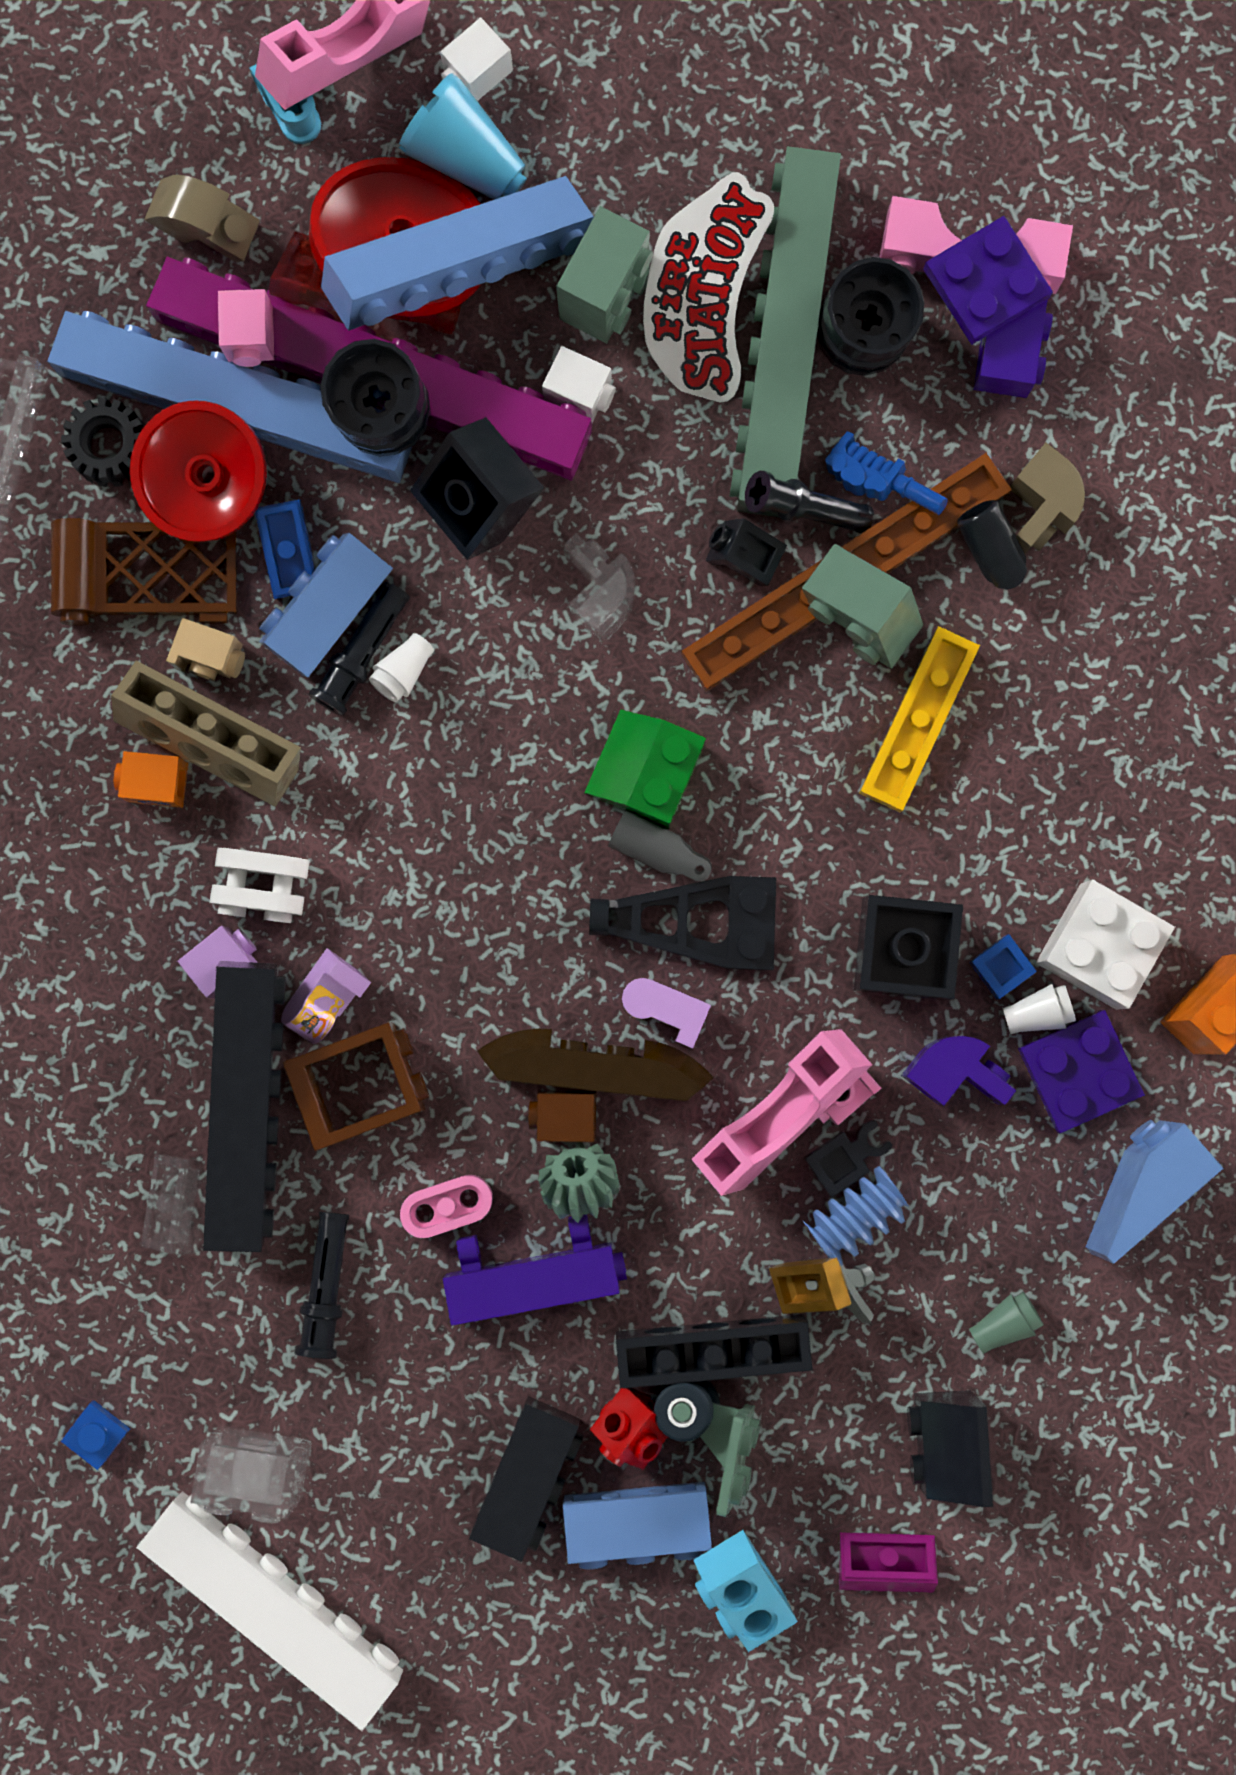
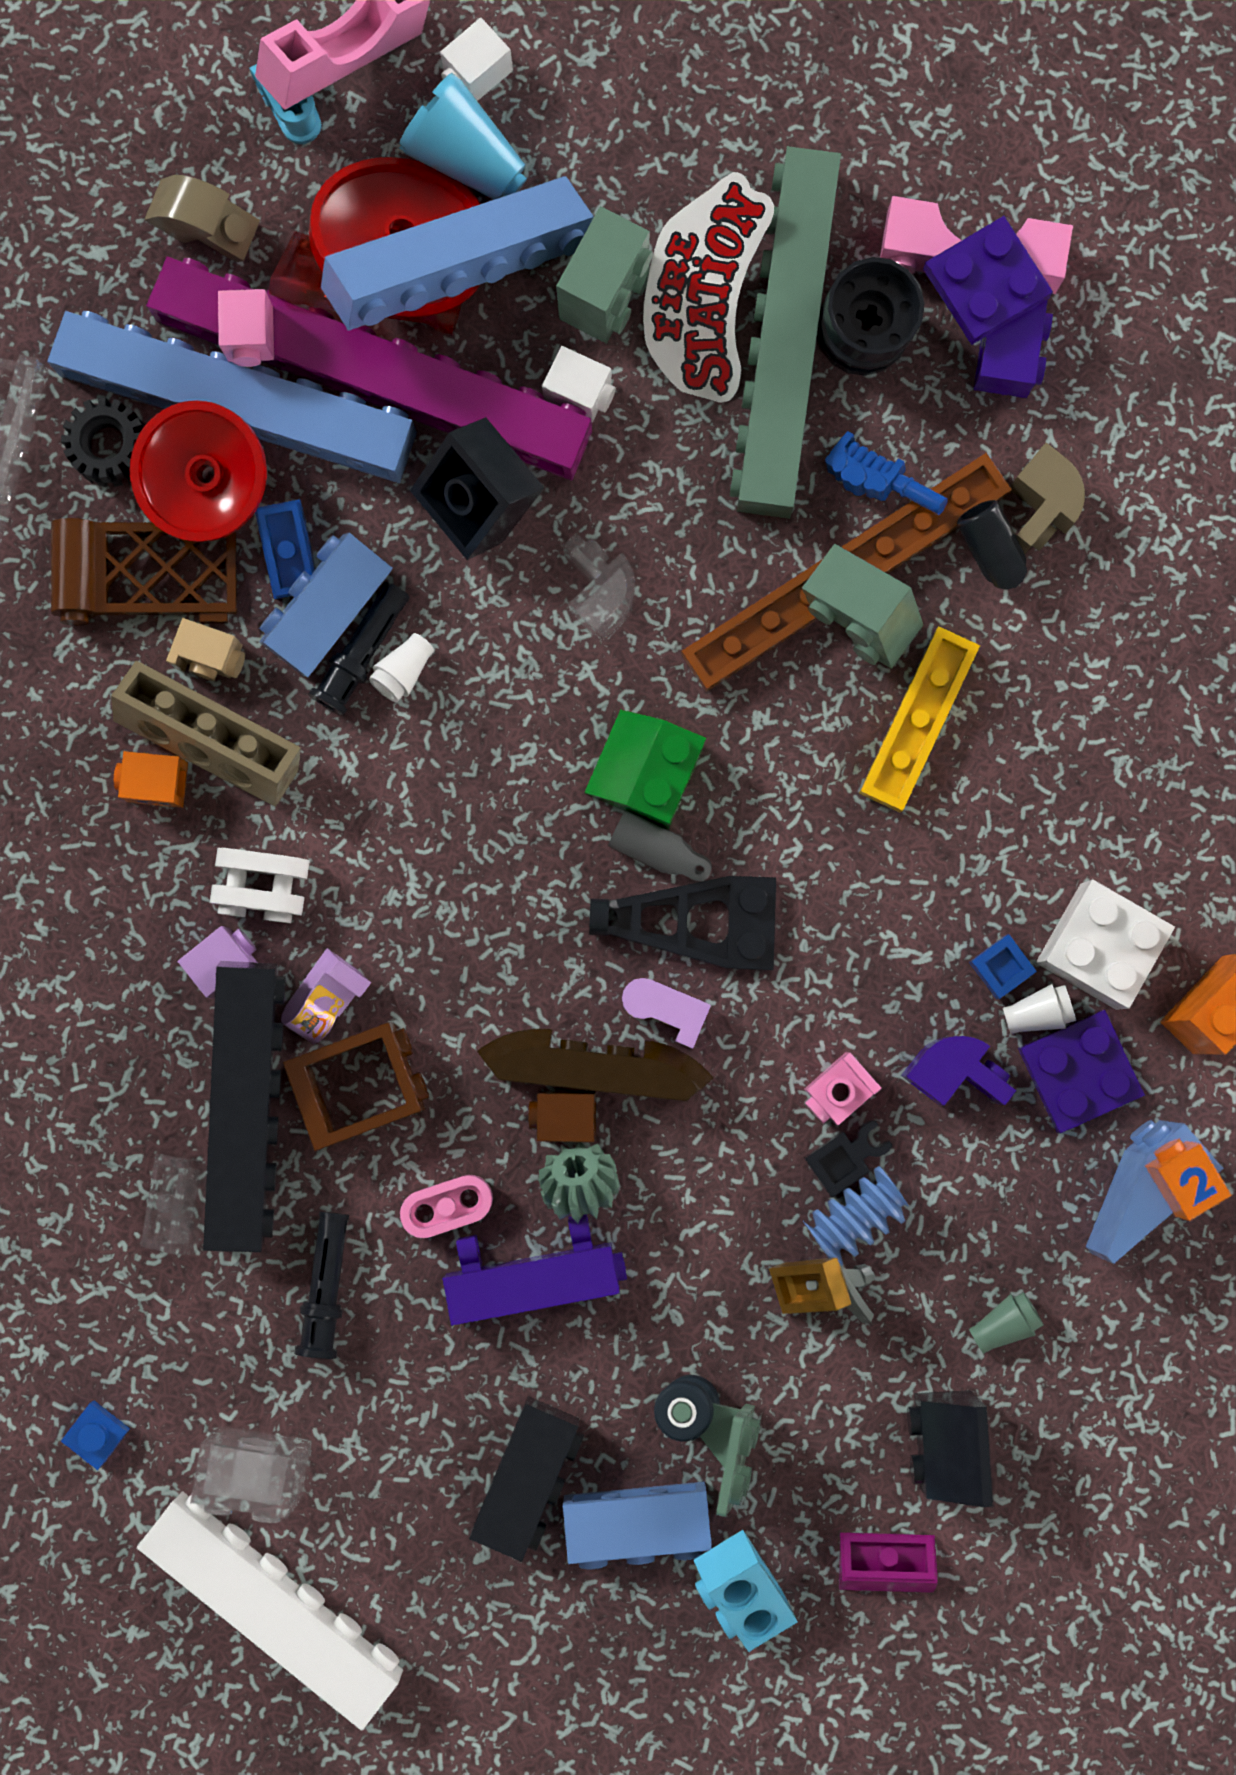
(359, 377): black wheel -> none
(629, 1429): red brick -> none
(713, 1351): black brick -> none
(746, 550): black bracket -> none
(761, 1135): bright pink arch -> none
(794, 500): black pin -> none
(908, 947): black brick -> none
(1187, 1178): none -> orange brick

